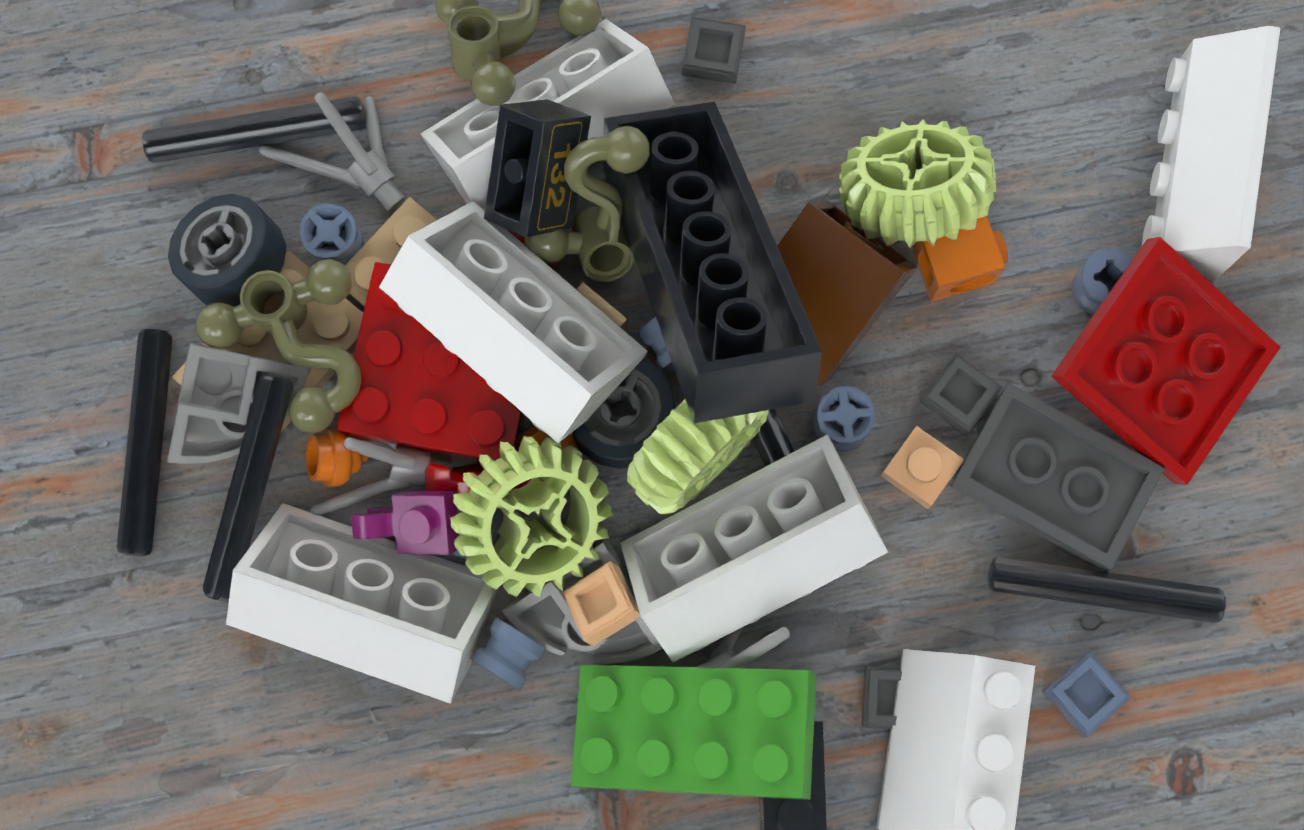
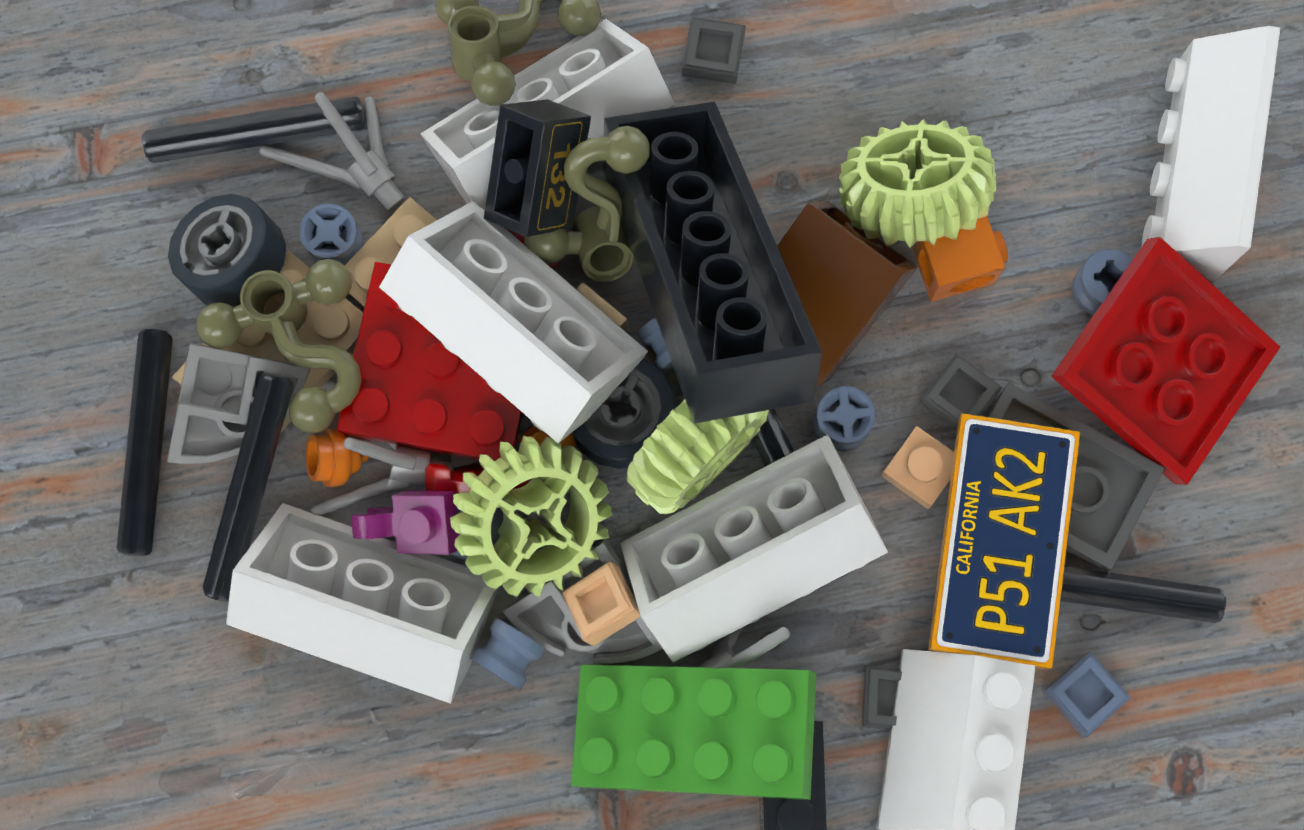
(1004, 541): none -> tile

